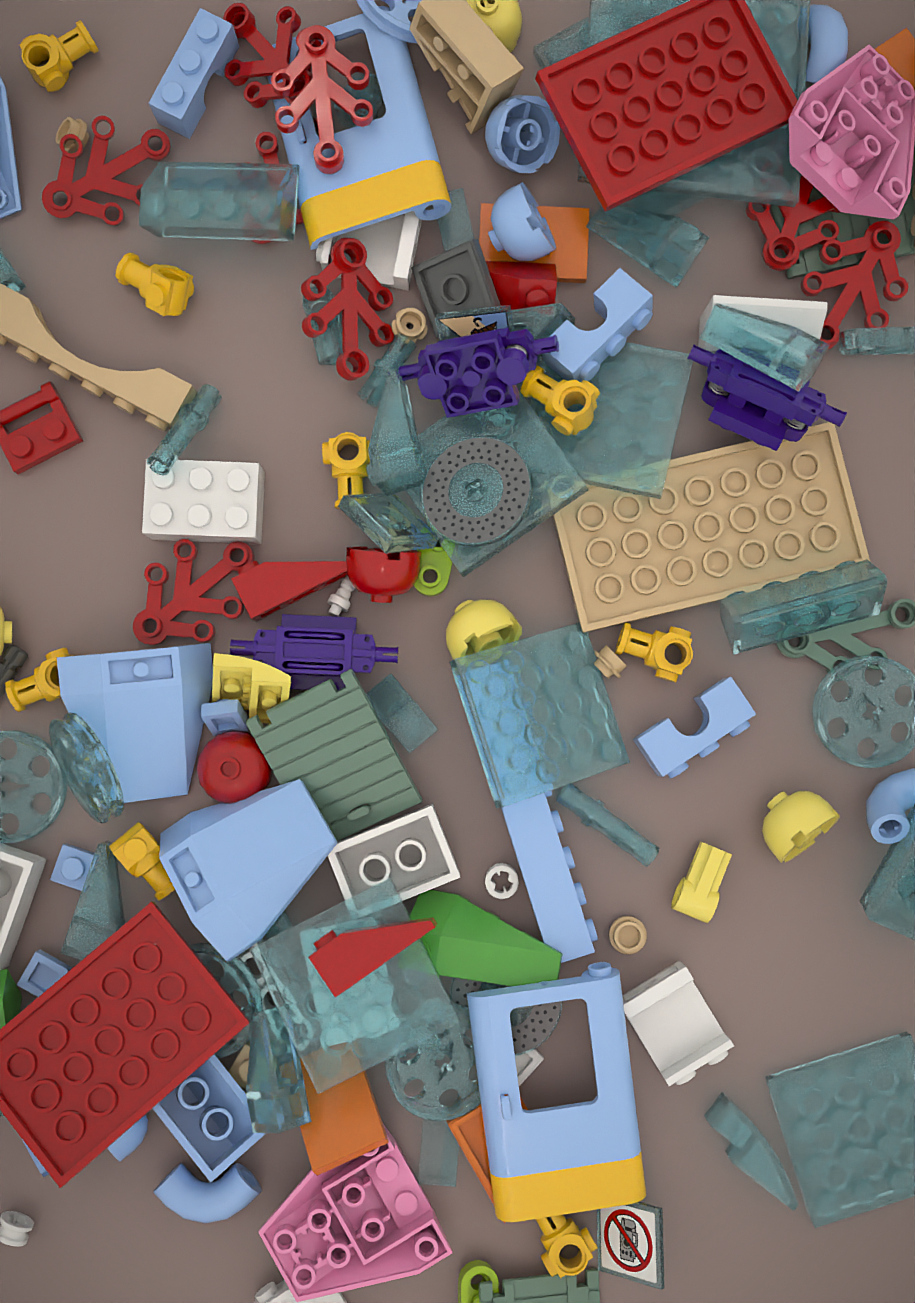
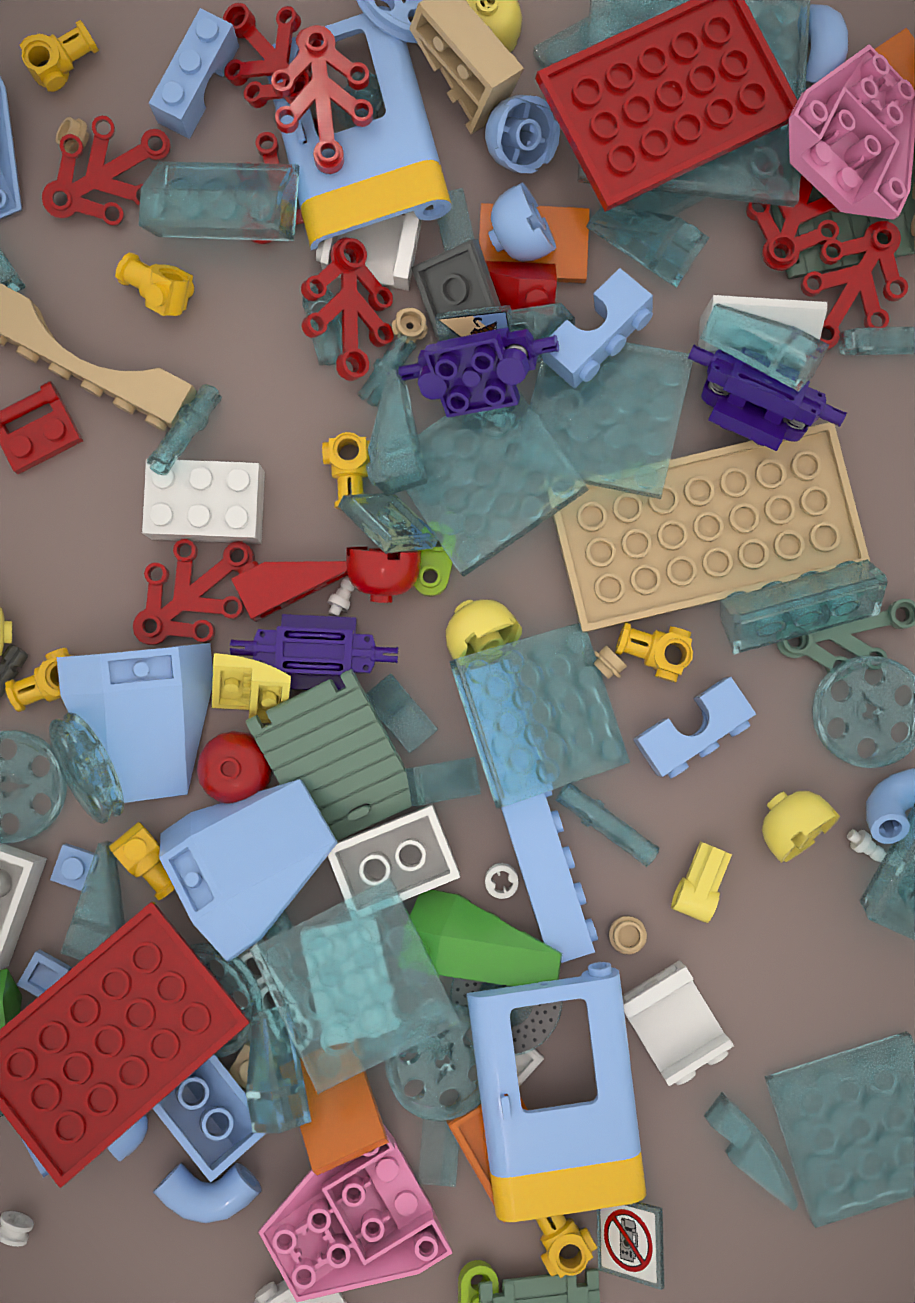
(224, 716): light blue plate -> none
(359, 951): red slope -> none
(443, 781): none -> clear light blue tile
(487, 516): piece -> none
(559, 397): yellow connector -> none
(862, 842): none -> white piece

